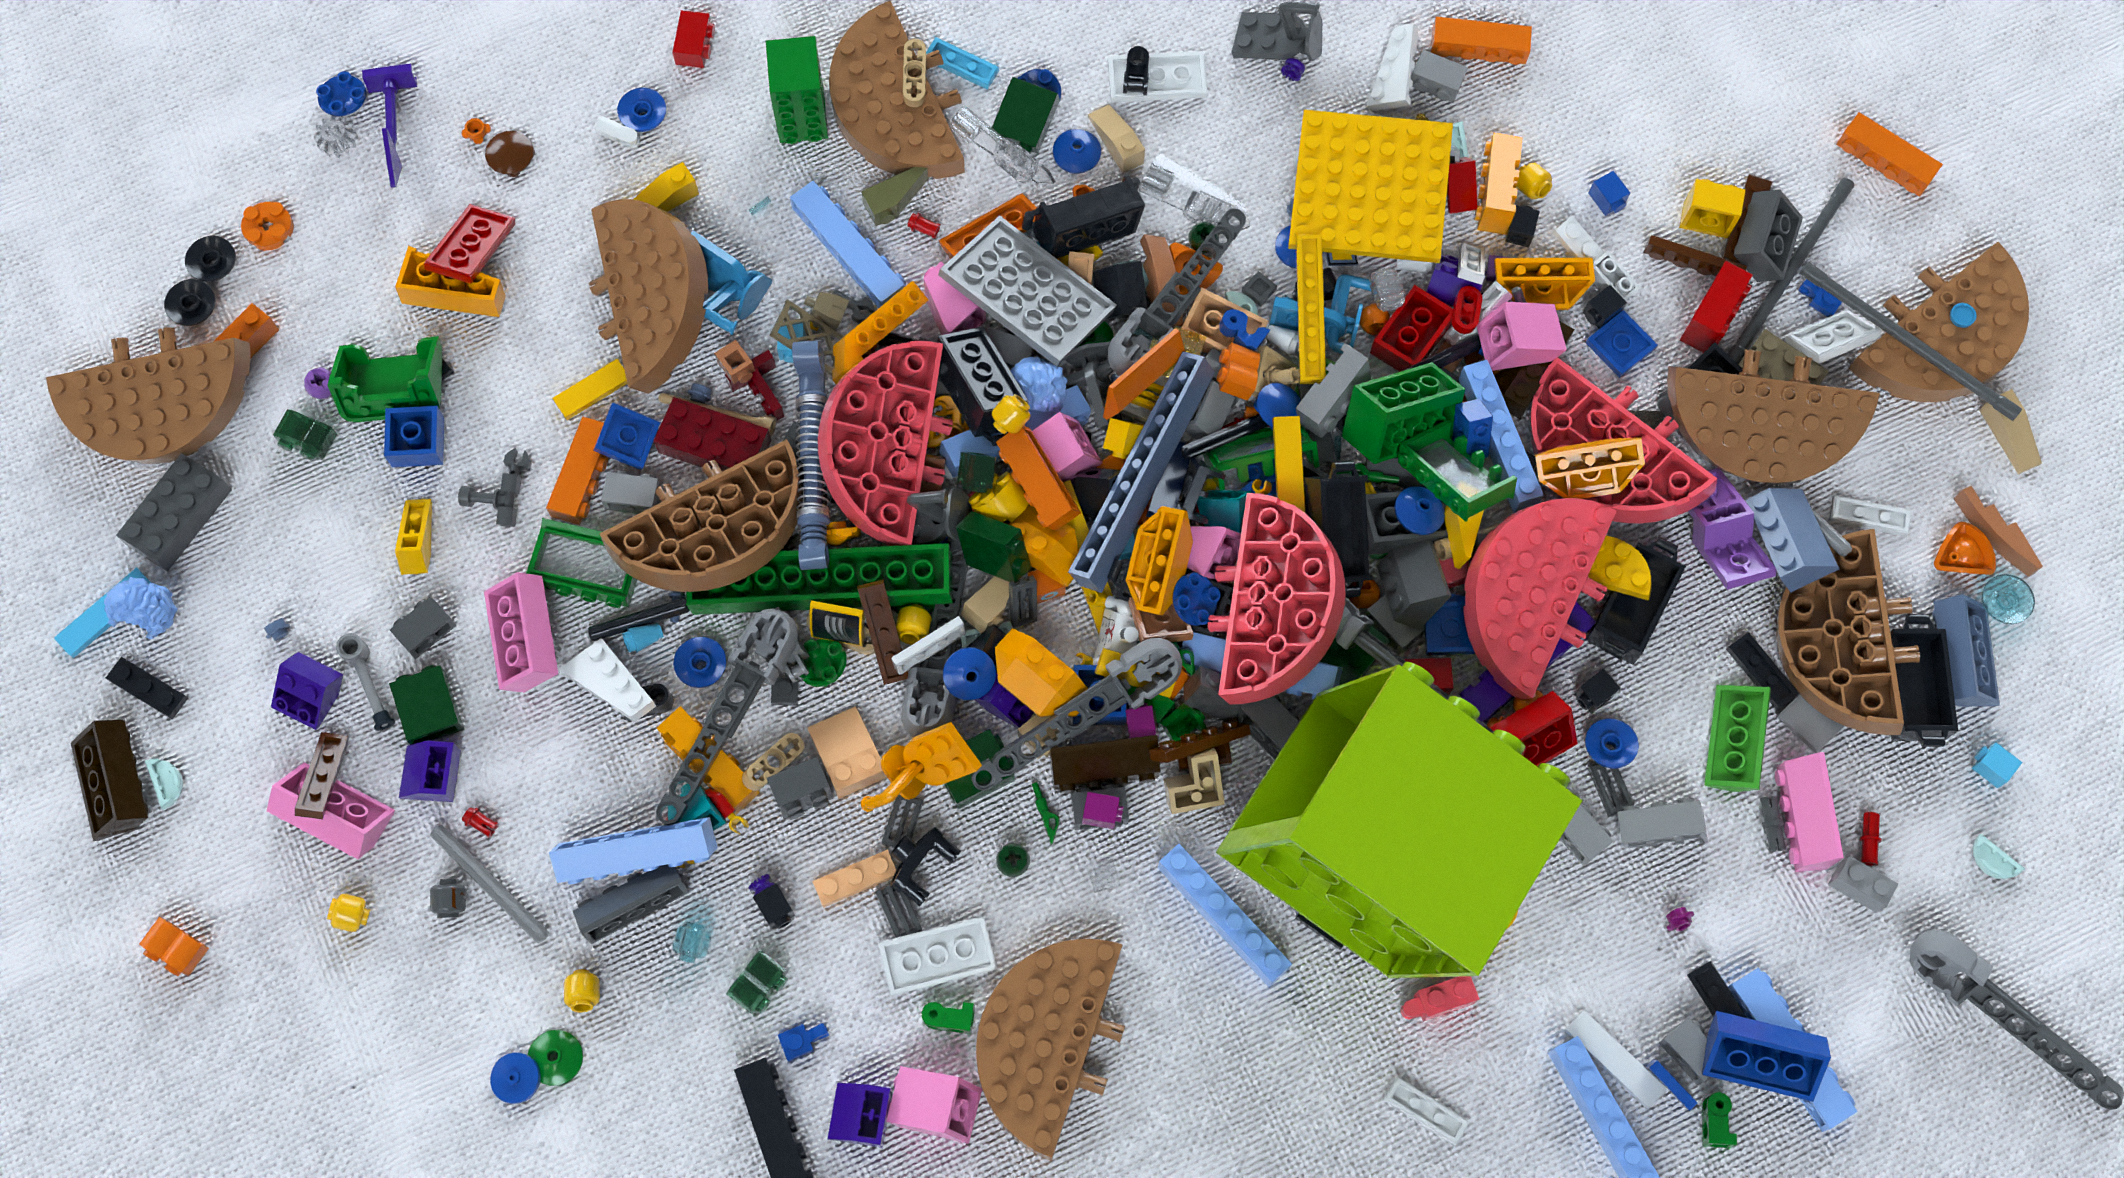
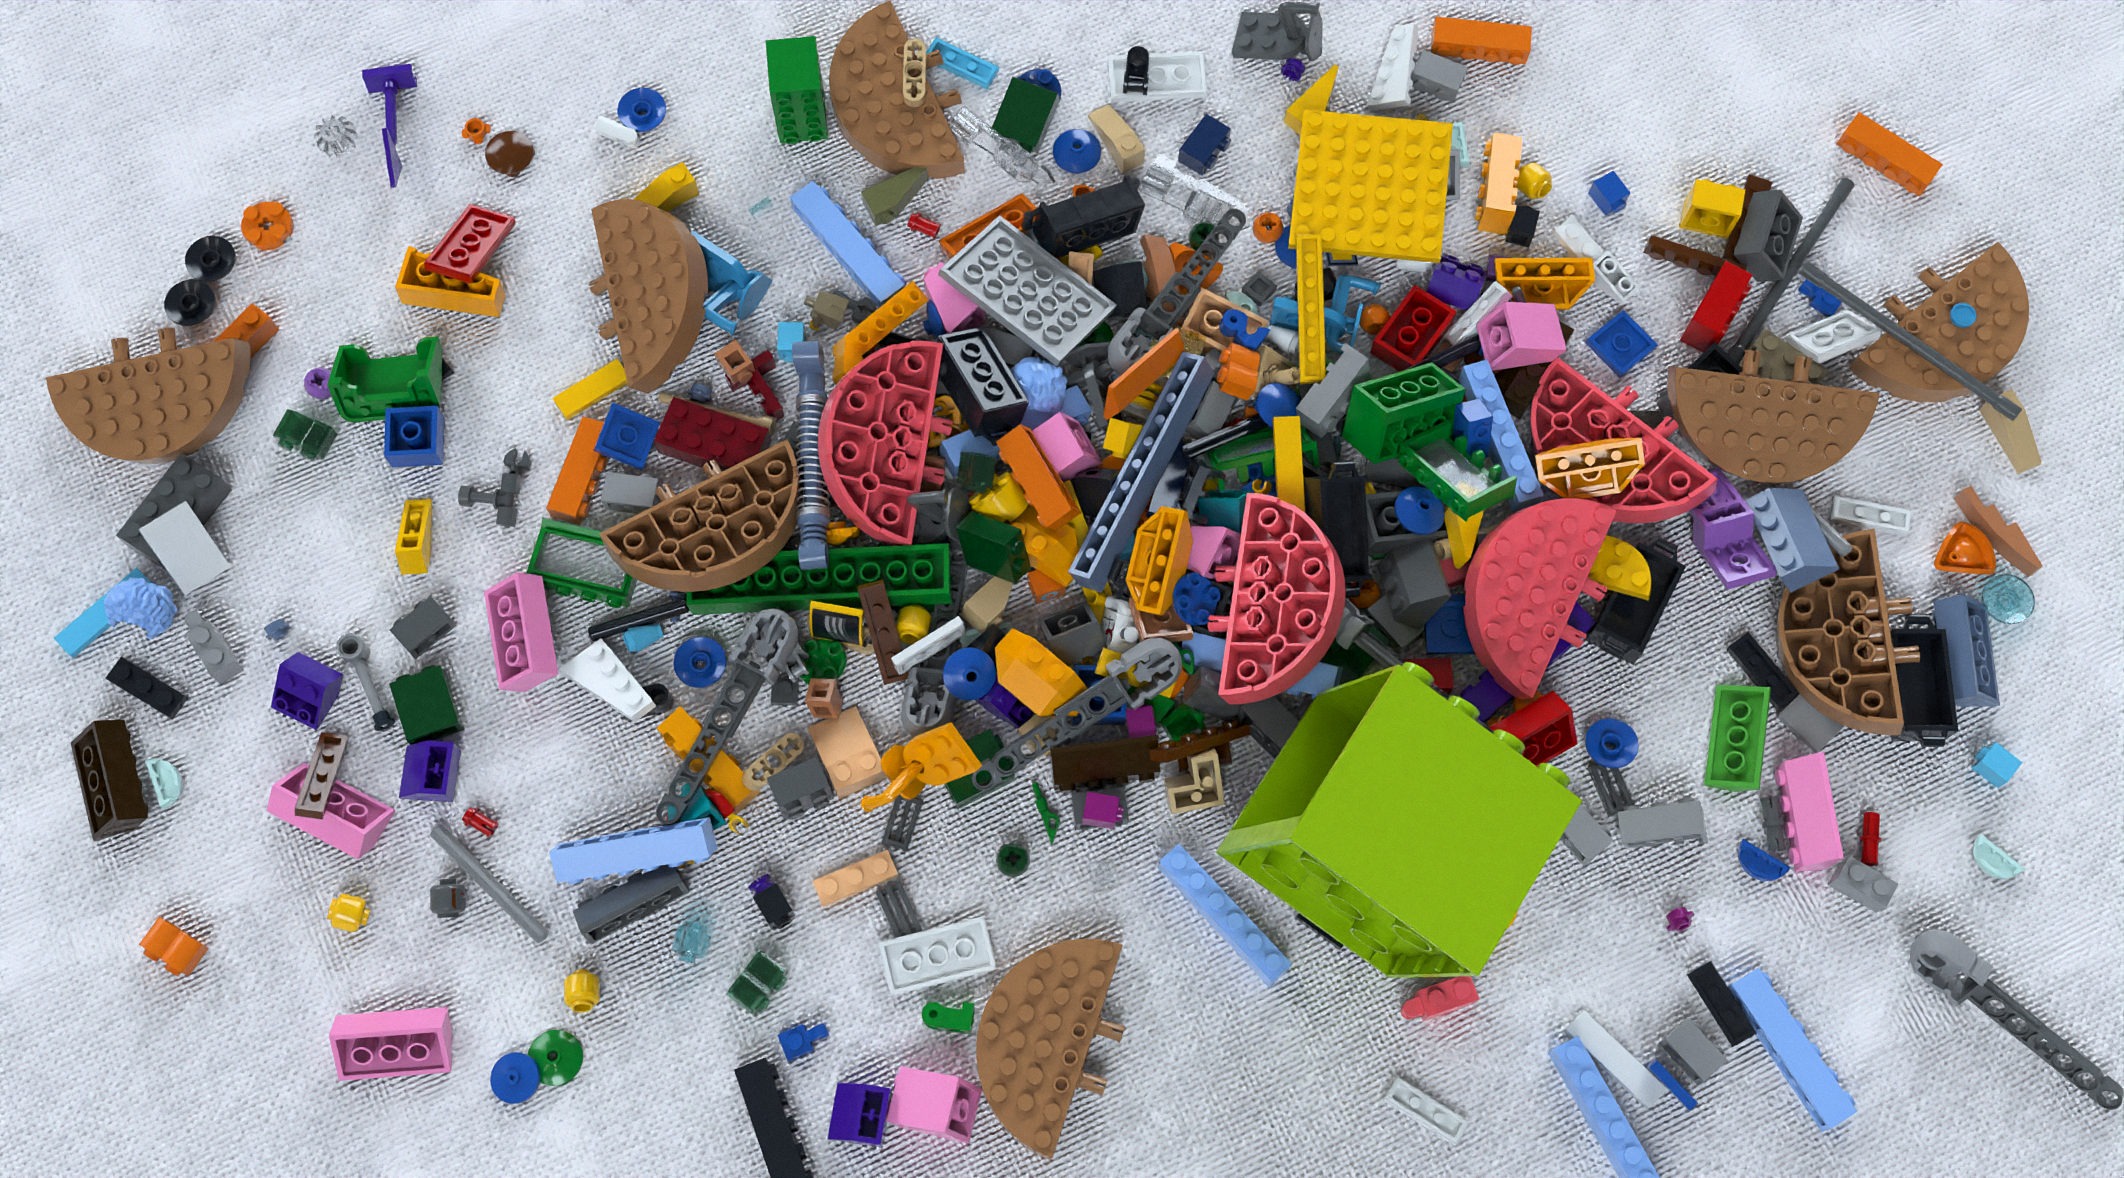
(184, 548): none -> white tile
(212, 648): none -> light grey brick
(341, 94): blue dish -> none
(392, 1043): none -> bright pink slope
(693, 39): red brick -> none
(805, 317): dark tan window -> none
(823, 698): none -> nougat brick
(910, 856): black connector -> none
(933, 324): none -> blue dish
(1011, 414): yellow head -> none
(1020, 619): dark grey tile -> none
(1073, 633): none -> dark grey brick
(1204, 145): none -> dark blue brick
(1261, 232): none -> orange piece
(1314, 98): none -> yellow slope
(1373, 476): green hand -> none
(1387, 289): clear gear -> none
(1462, 186): red panel -> none
(1465, 311): red plate -> none
(1471, 263): white tile -> none
(1597, 691): black brick -> none
(1604, 307): black brick -> none
(1716, 1122): green leg -> none
(1759, 863): none -> blue plate
(1765, 1056): blue slope -> none

